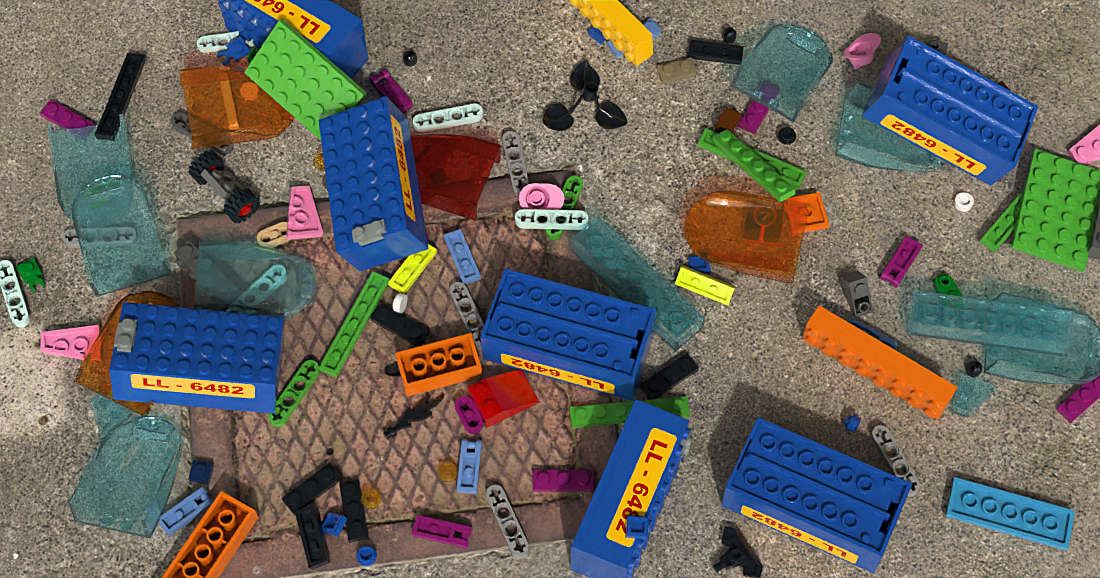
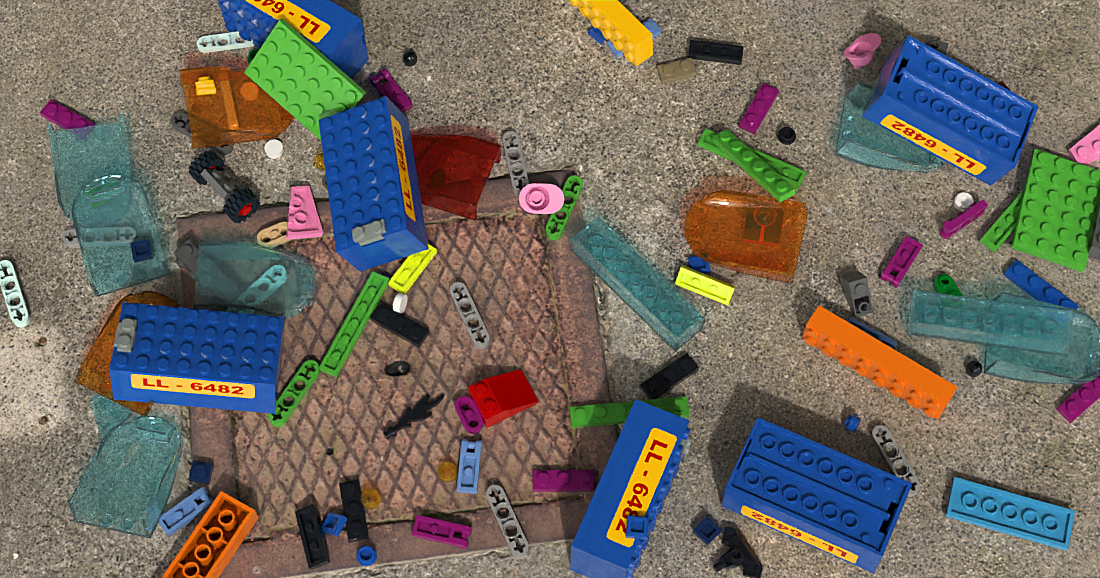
(31, 274): green plate -> none
(70, 342): bright pink wing -> none
(120, 96): black plate -> none
(142, 250): none -> dark blue plate
(205, 86): none -> yellow plate
(236, 50): blue plate -> none
(274, 149): none -> white tile
(312, 488): black plate -> none
(439, 364): orange brick -> none
(448, 120): light aqua beam -> none
(462, 257): medium blue plate -> none
(551, 222): light aqua beam -> none
(568, 334): blue piece -> none
(585, 79): black plant -> none
(707, 531): none -> dark blue plate
(728, 120): reddish brown brick -> none
(731, 36): black hinge -> none
(784, 69): clear light blue windscreen -> none
(817, 215): orange plate -> none
(963, 219): none -> magenta plate
(970, 395): clear light blue wing -> none
(1036, 286): none -> blue plate

